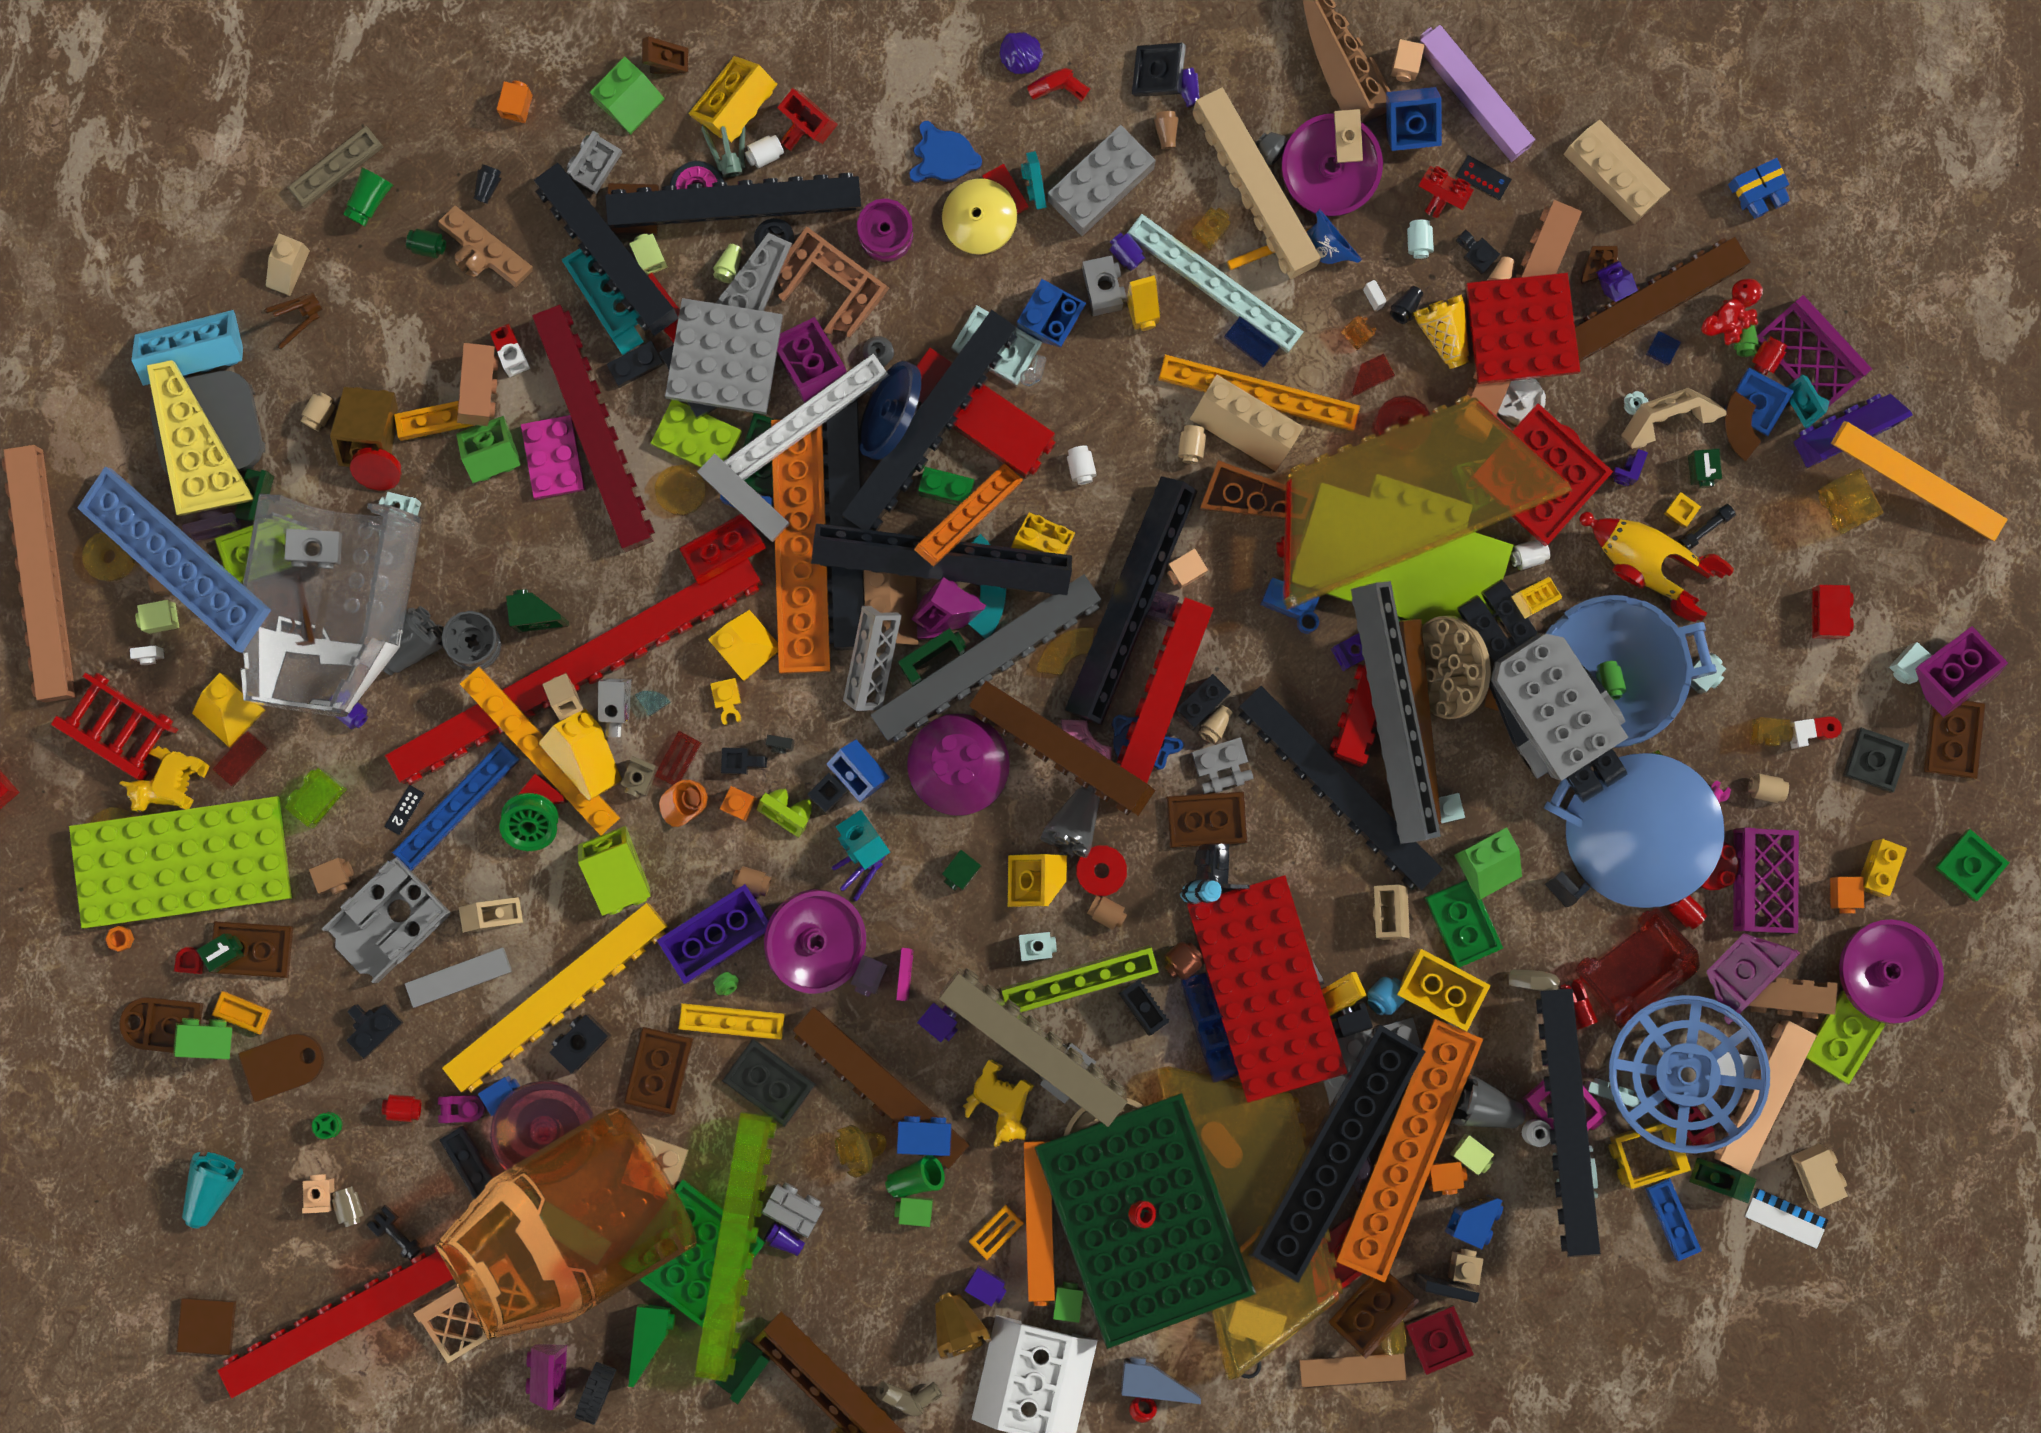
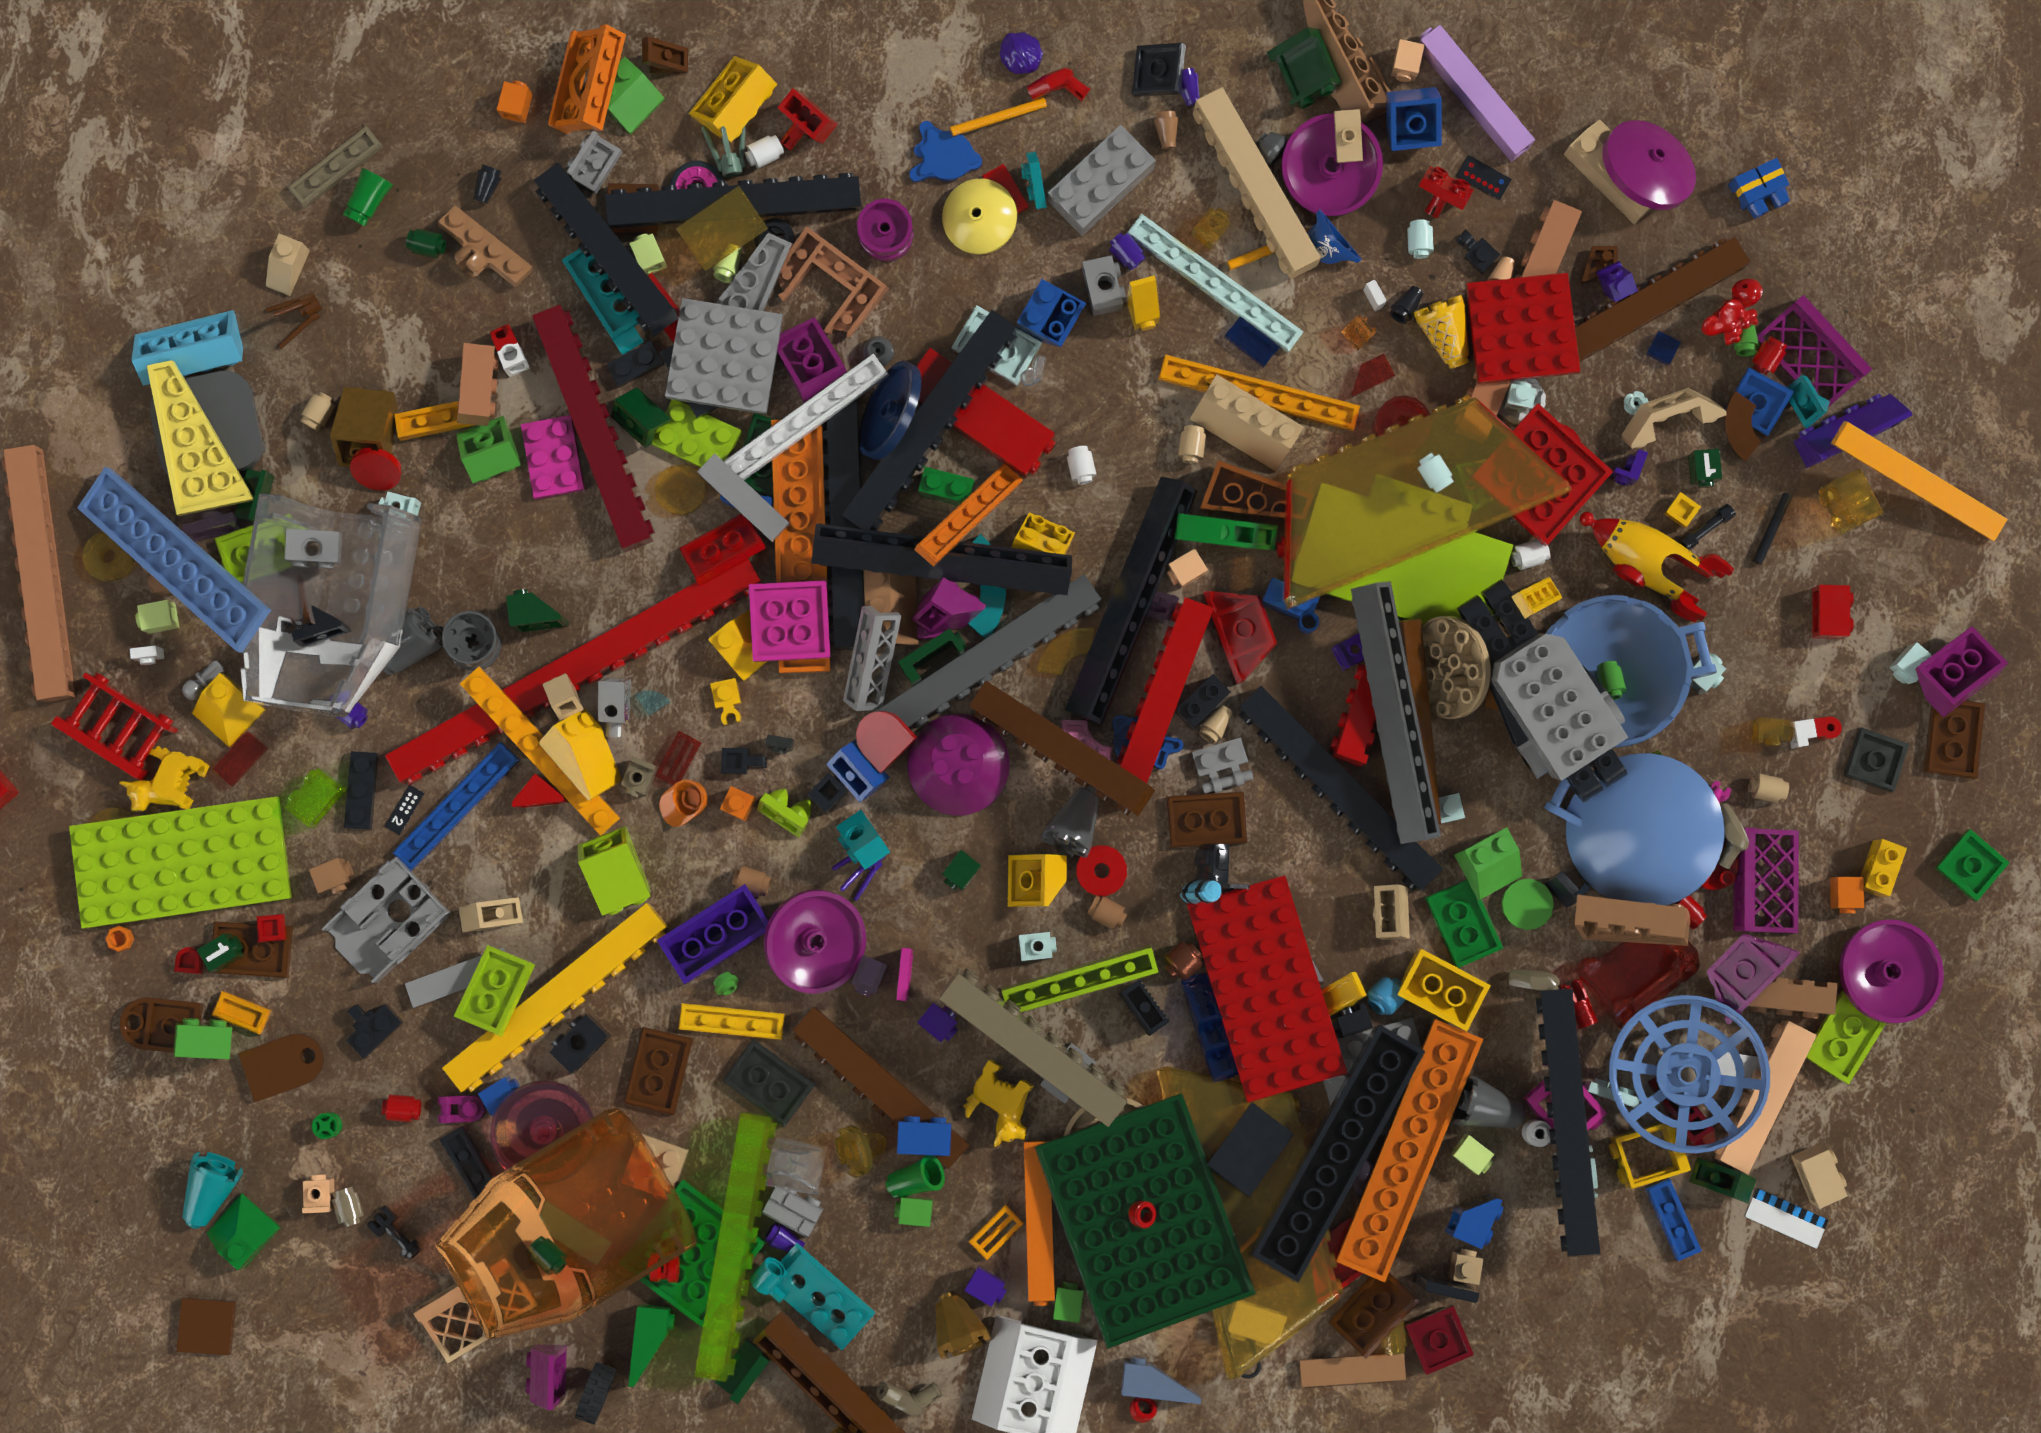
(193, 688): none -> light grey axle
(242, 1232): none -> green slope
(271, 928): none -> red tile
(325, 628): none -> black slope
(334, 1323): red brick -> none
(361, 790): none -> black plate
(494, 990): none -> lime plate
(516, 817): green wheel -> none
(547, 1256): none -> dark green brick
(602, 53): none -> orange fence
(638, 416): none -> dark green panel
(670, 1272): none -> red wheel
(722, 228): none -> clear yellow tile
(778, 1280): none -> teal hinge
(789, 621): none -> dark pink plate
(796, 1165): none -> clear slope
(883, 738): none -> tile
(998, 116): none -> light orange bar
(1226, 532): none -> green slope
(1242, 630): none -> red wing
(1250, 1150): none -> black tile
(1306, 67): none -> dark green panel
(1435, 472): none -> light aqua brick
(1447, 1177): orange brick -> none
(1520, 397): none -> light aqua brick
(1527, 904): none -> bright green tile
(1631, 921): none -> medium nougat wedge
(1649, 165): none -> magenta dish
(1735, 836): none -> dark tan arm
(1772, 528): none -> black bar

